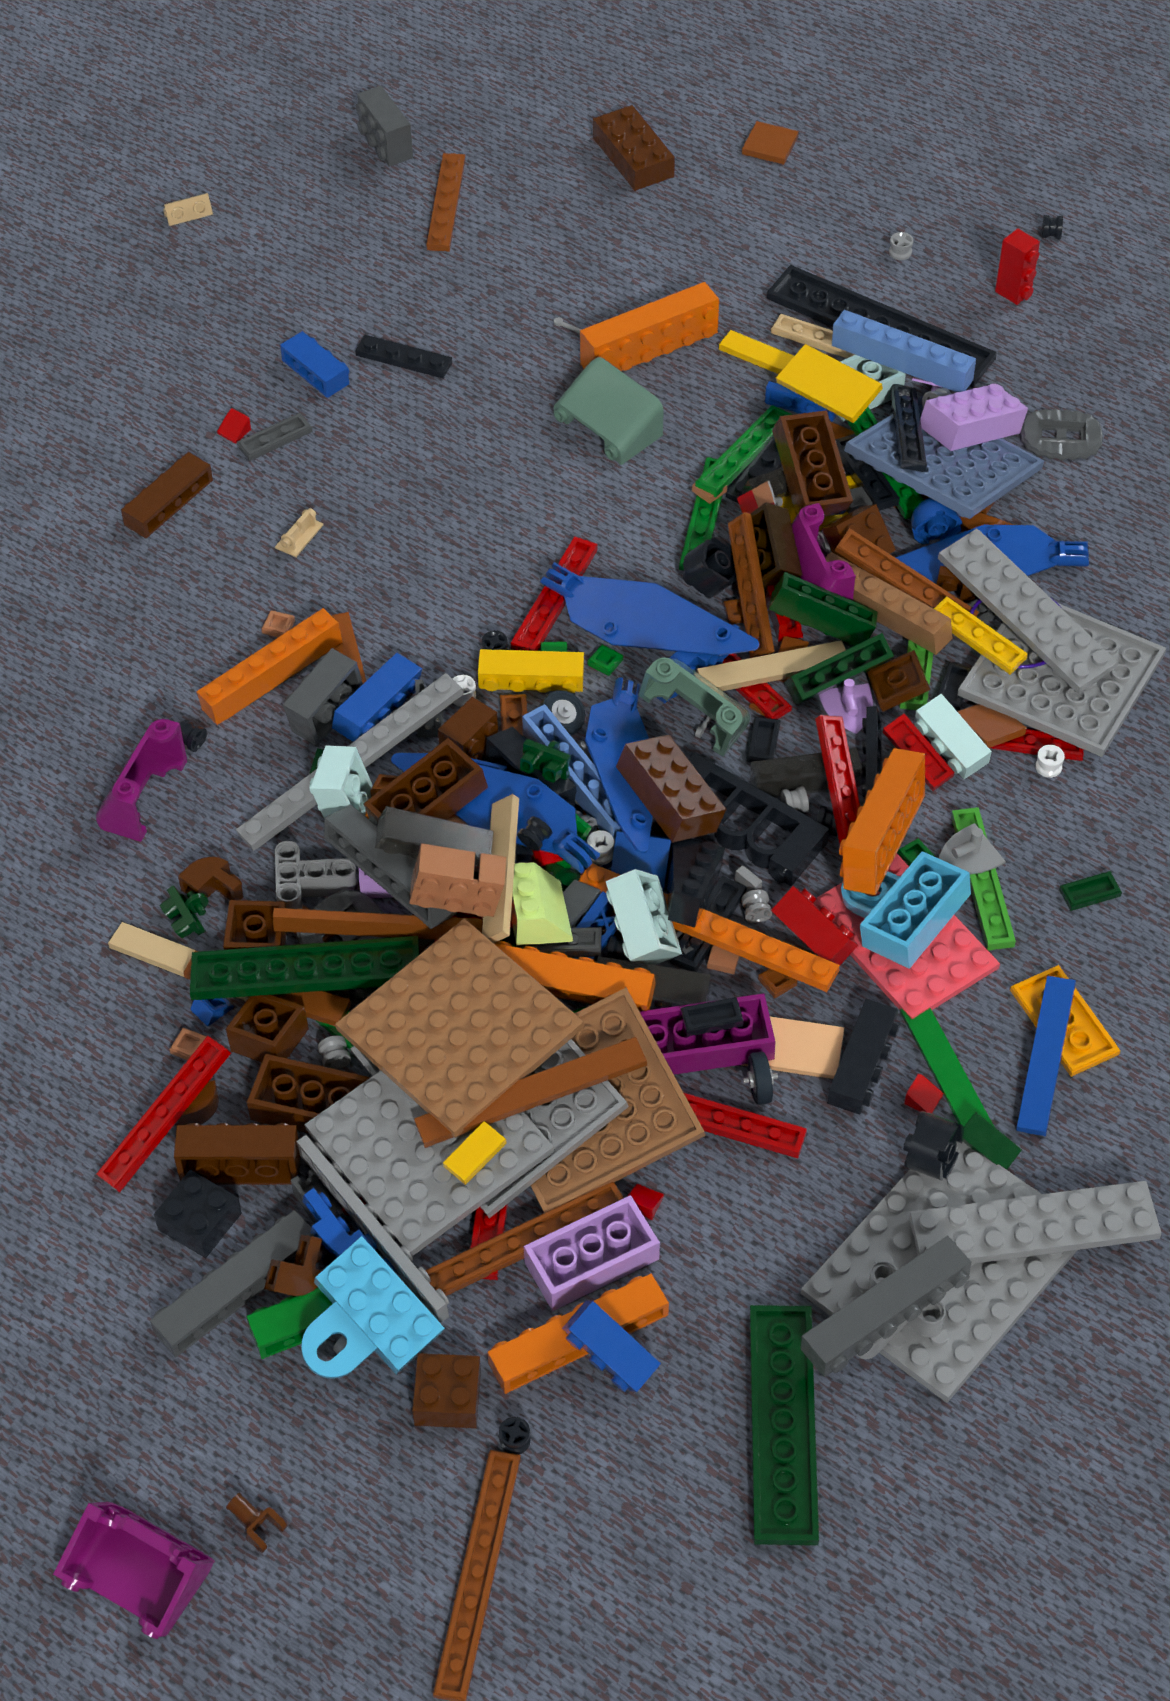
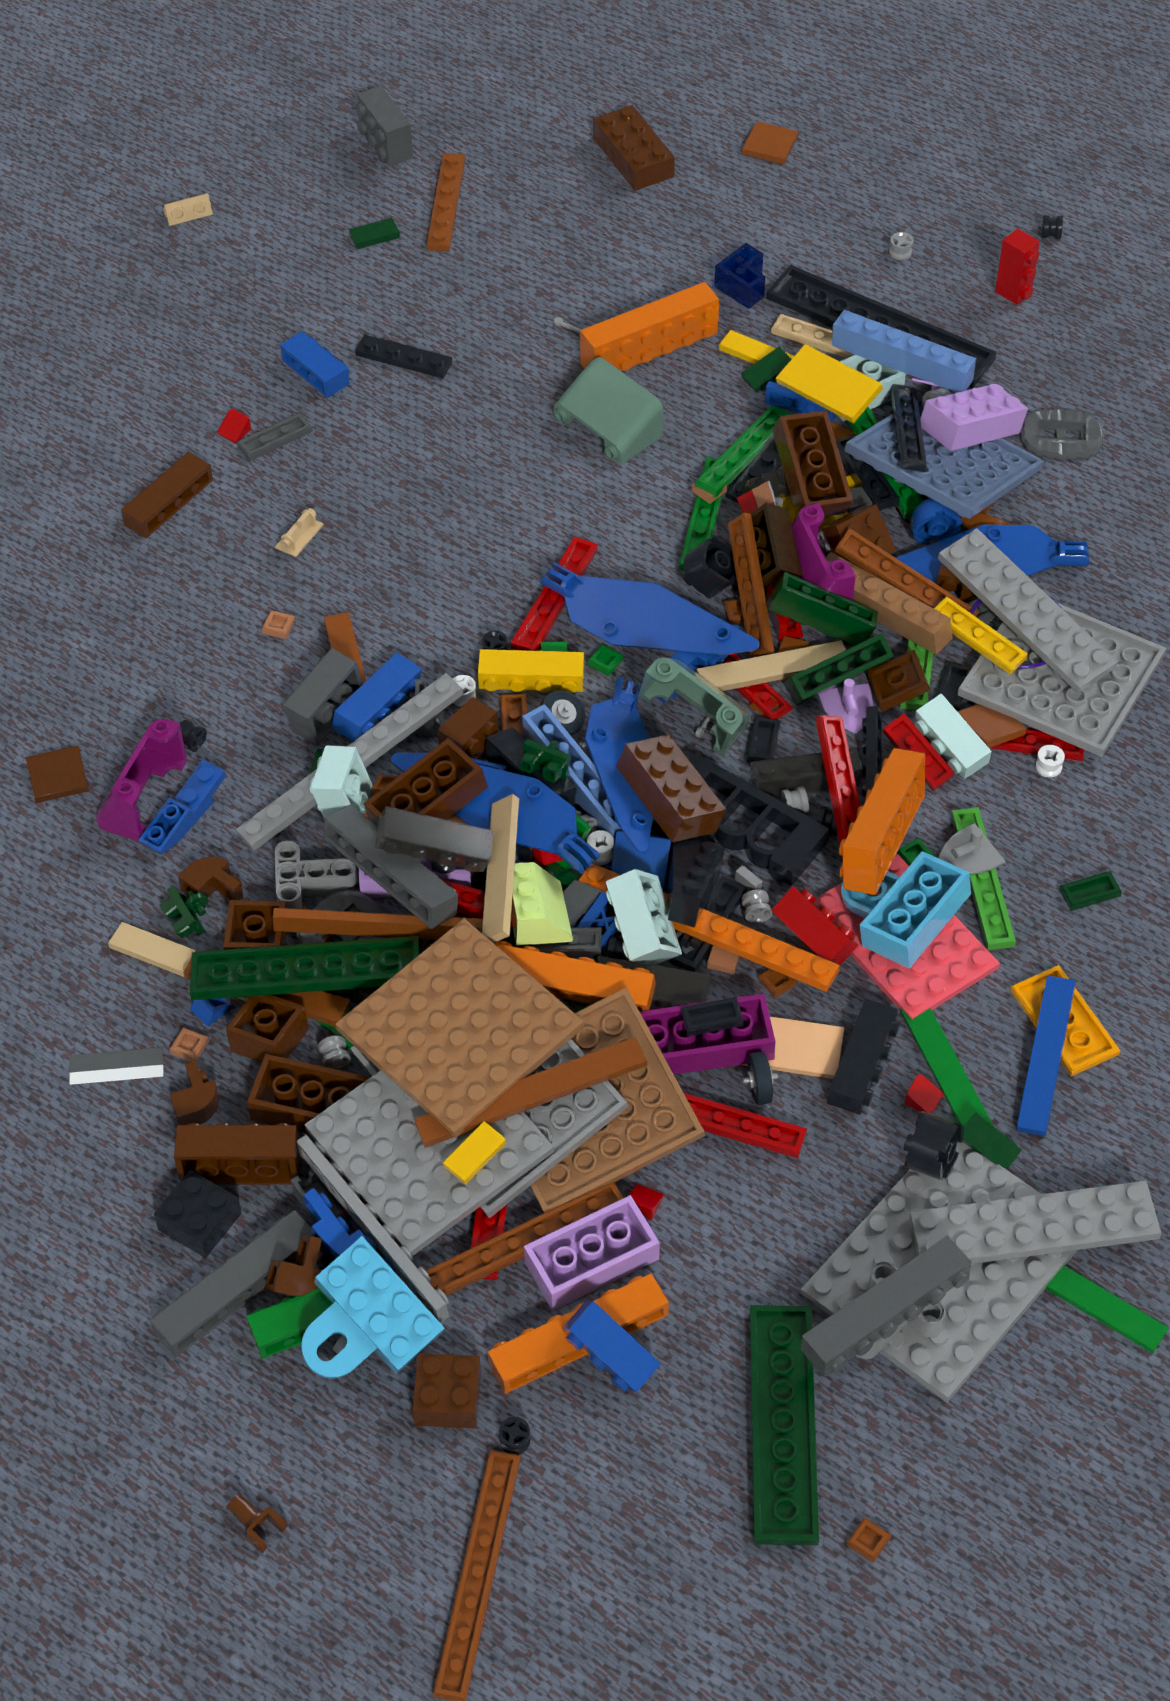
(57, 774): none -> reddish brown tile
(116, 1065): none -> sticker
(133, 1565): magenta windscreen -> none
(163, 1113): red tile -> none
(184, 811): none -> blue slope
(270, 666): orange brick -> none
(374, 233): none -> dark green tile
(446, 880): nougat piece -> none
(534, 833): black wheel -> none
(742, 275): none -> clear blue brick
(766, 369): none -> dark green tile
(869, 1540): none -> dark orange tile
(1107, 1309): none -> green tile

